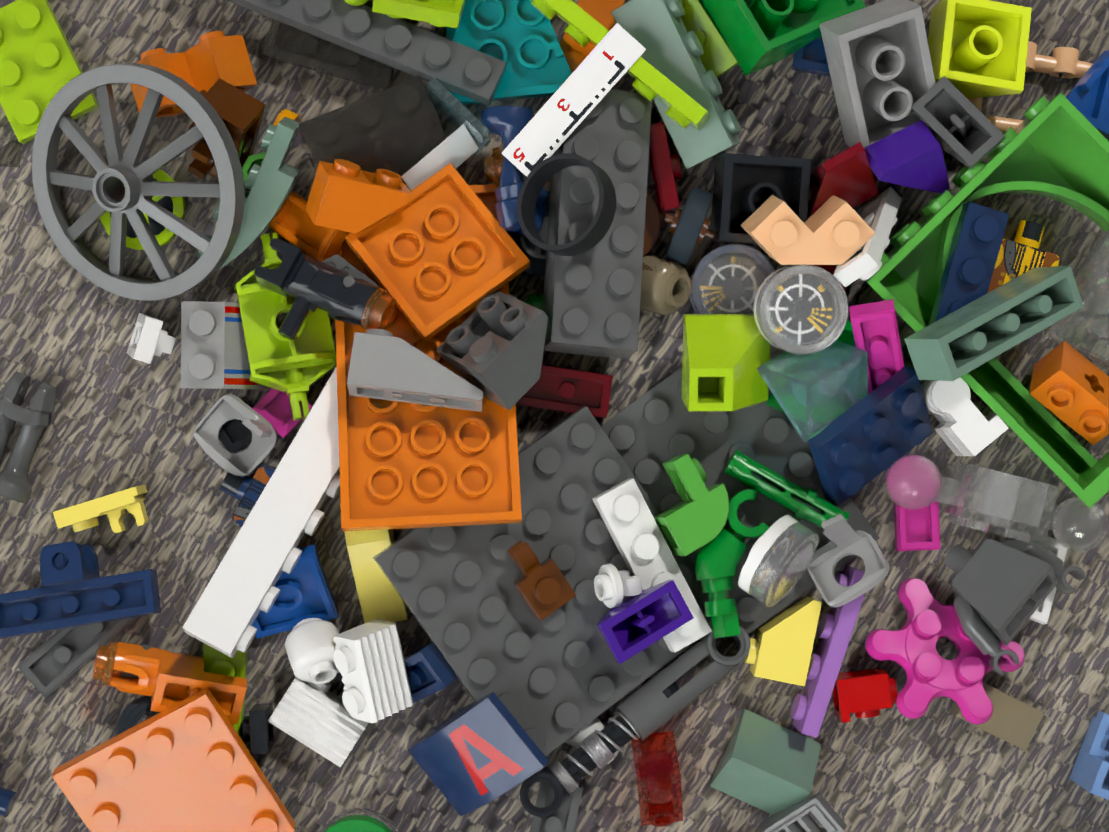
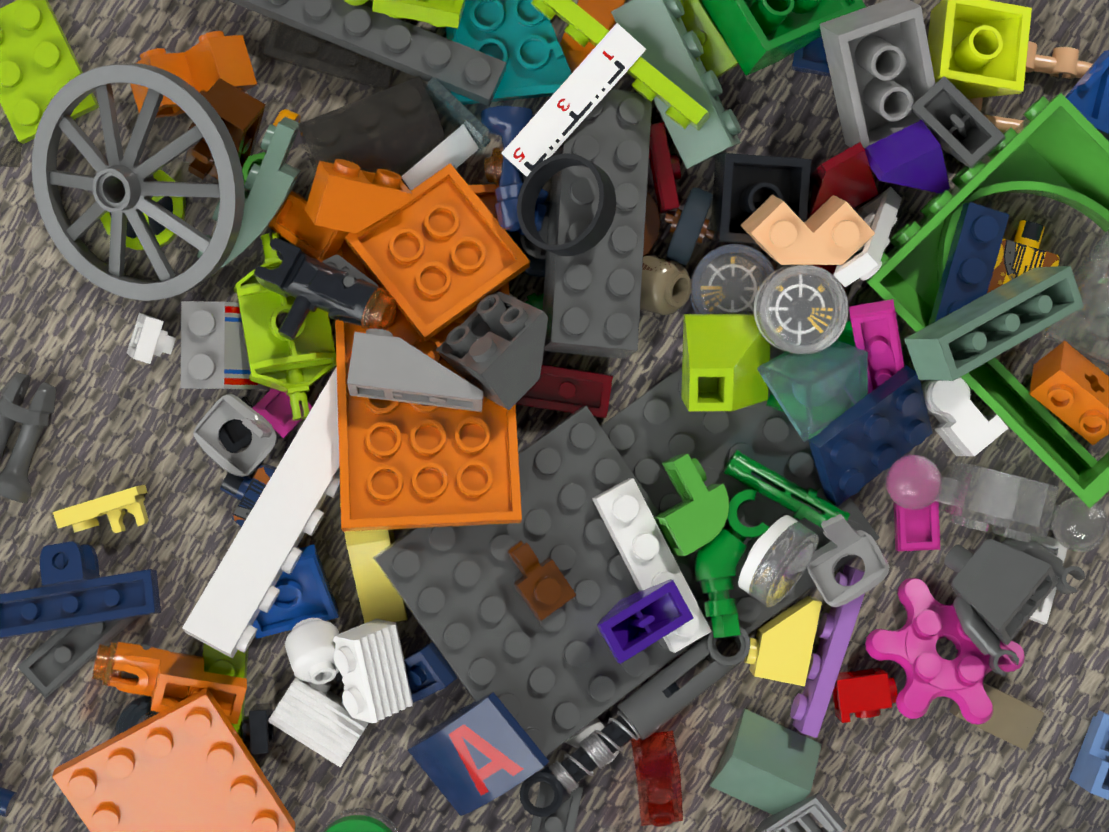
(612, 585): white plate -> none

